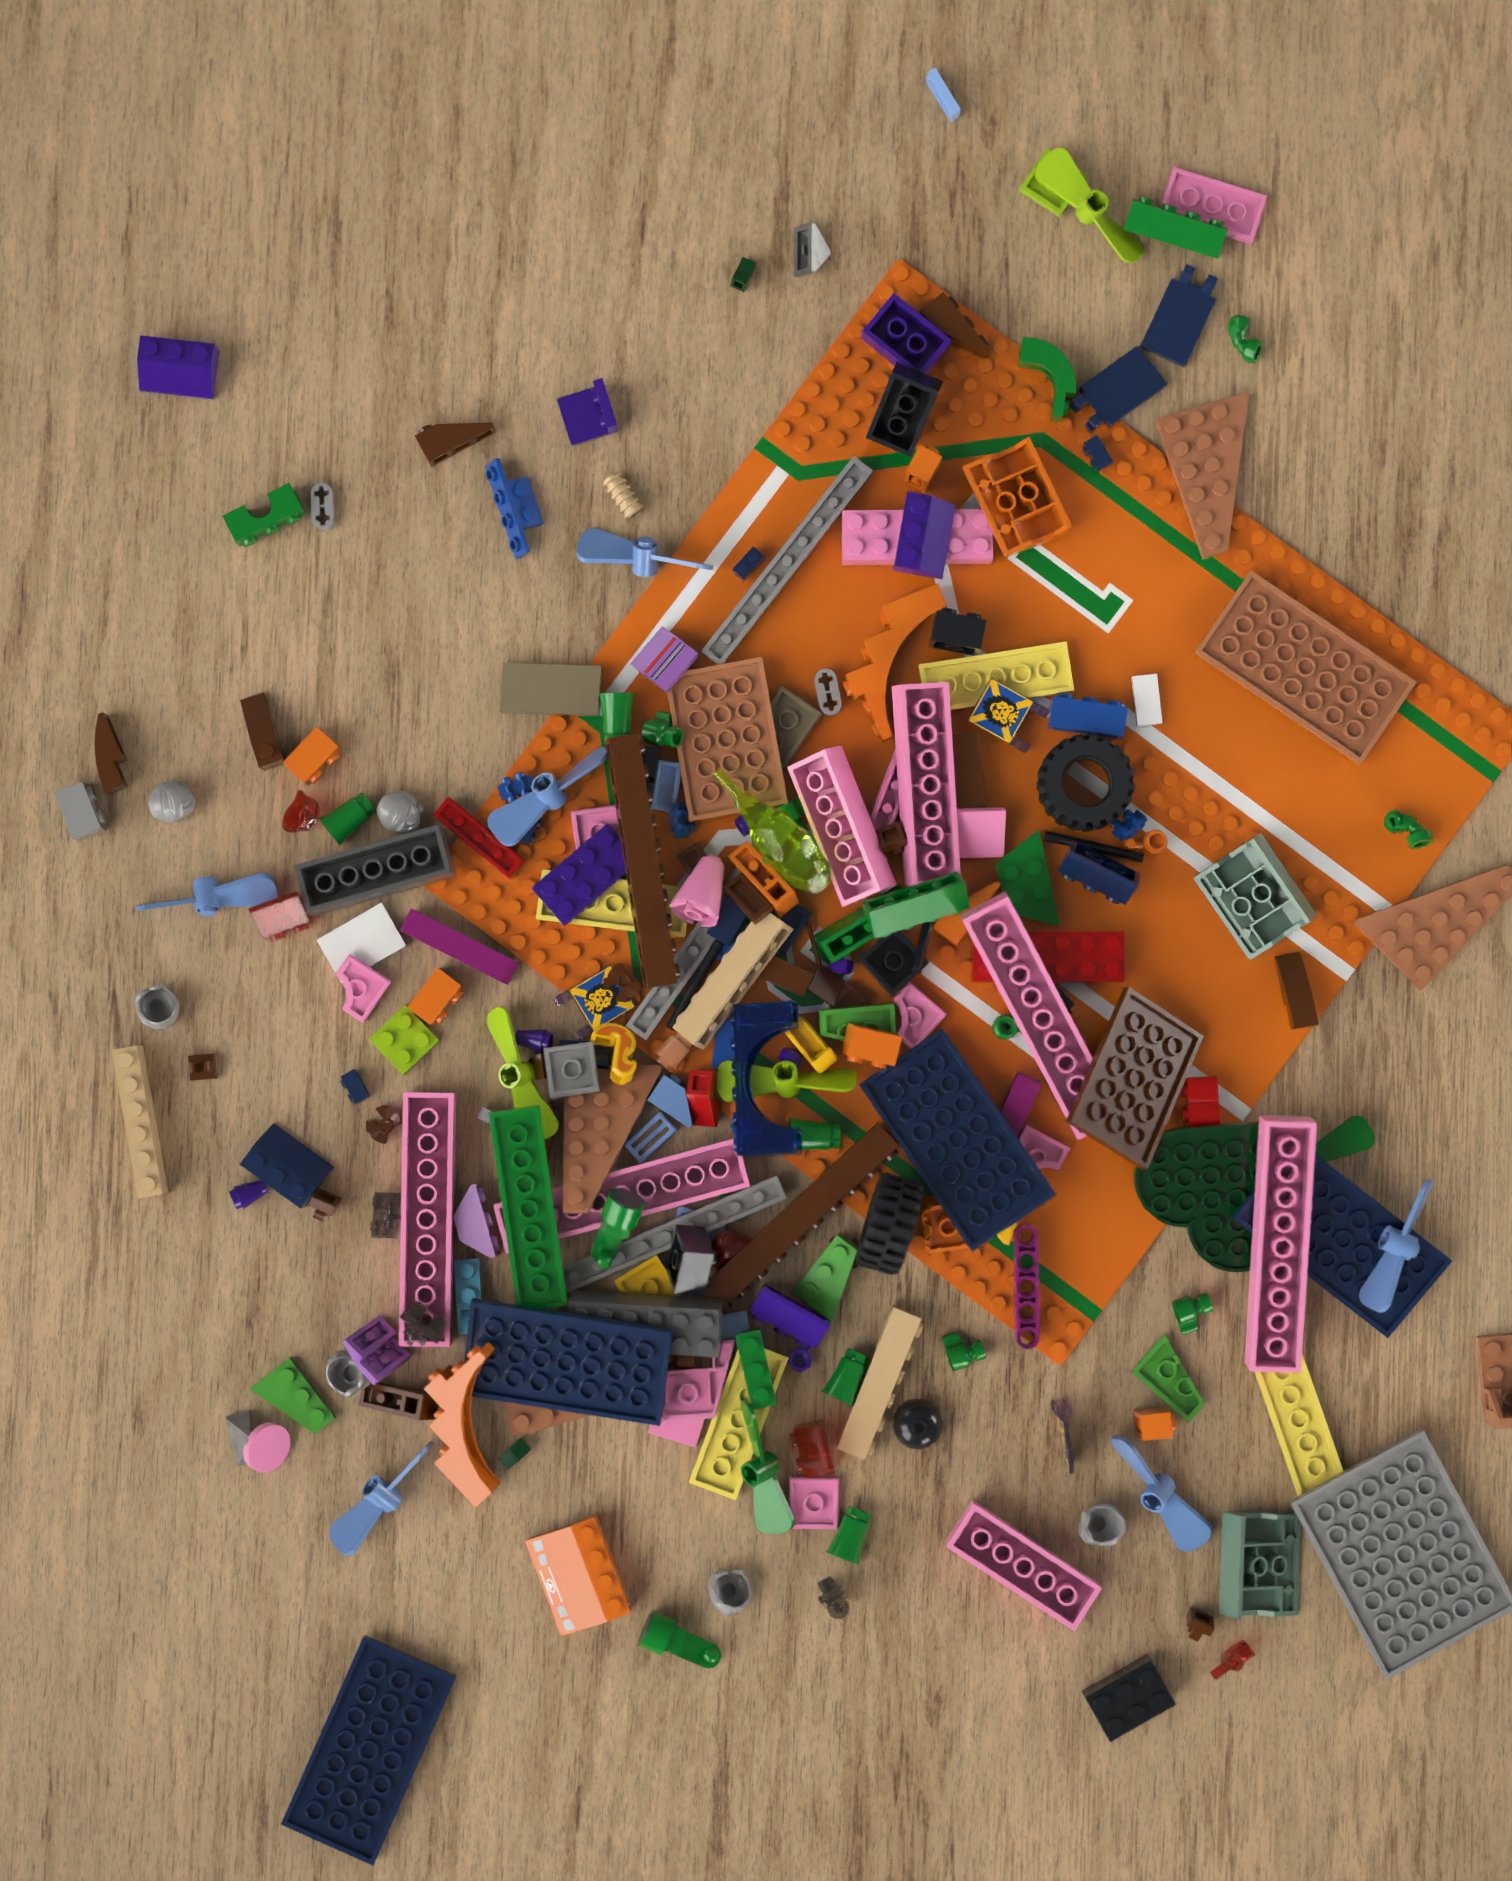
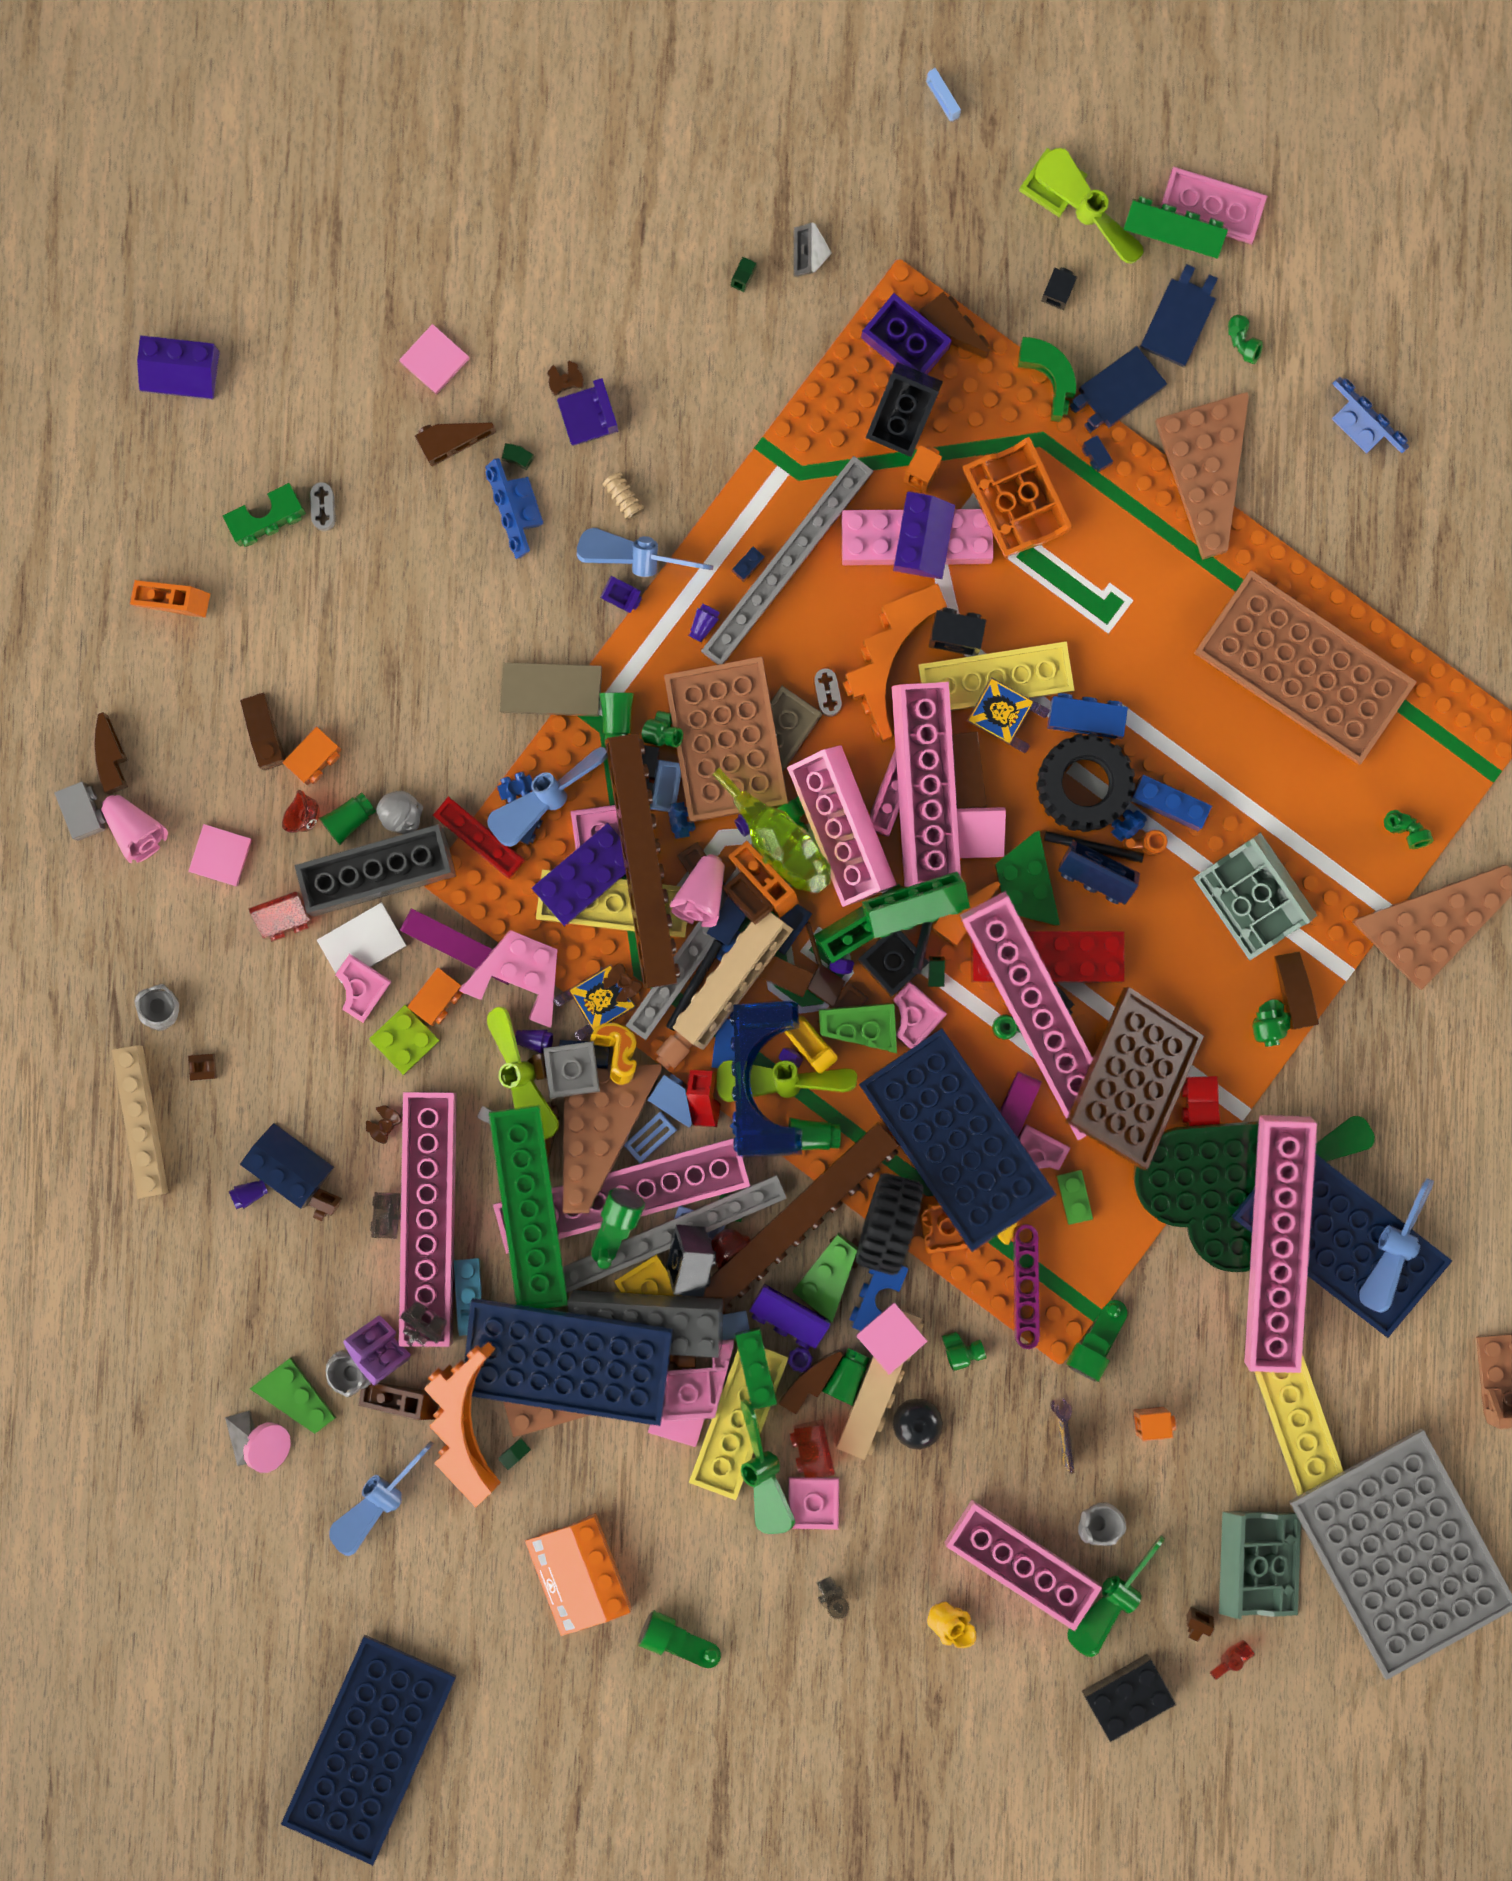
(132, 828): none -> bright pink cone
(170, 598): none -> orange slope
(171, 801): light grey hair -> none
(210, 897): medium blue piece -> none
(220, 855): none -> bright pink tile
(355, 1086): dark blue piece -> none
(434, 359): none -> bright pink tile
(474, 1222): lavender slope -> none
(517, 455): none -> dark green piece
(521, 964): none -> bright pink wing
(566, 381): none -> reddish brown piece
(621, 594): none -> dark purple bracket
(664, 659): medium lavender slope -> none
(703, 622): none -> dark purple cone
(729, 1593): light grey hair -> none
(810, 1381): none -> reddish brown slope
(850, 1535): green plant -> none
(867, 1309): none -> blue arch
(871, 1045): orange brick -> none
(891, 1338): none -> bright pink tile
(892, 838): reddish brown tile -> none
(936, 971): none -> dark green piece
(952, 1625): none -> yellow head
(1059, 288): none -> black brick
(1074, 1197): none -> bright green plate
(1090, 1356): none -> green piece
(1101, 1617): none -> green piece
(1146, 700): white tile -> none
(1167, 1378): bright green wing -> none
(1170, 803): none -> blue brick
(1184, 1523): medium blue piece -> none
(1187, 1311): green piece -> none
(1271, 1023): none -> green head
(1362, 422): none -> bracket

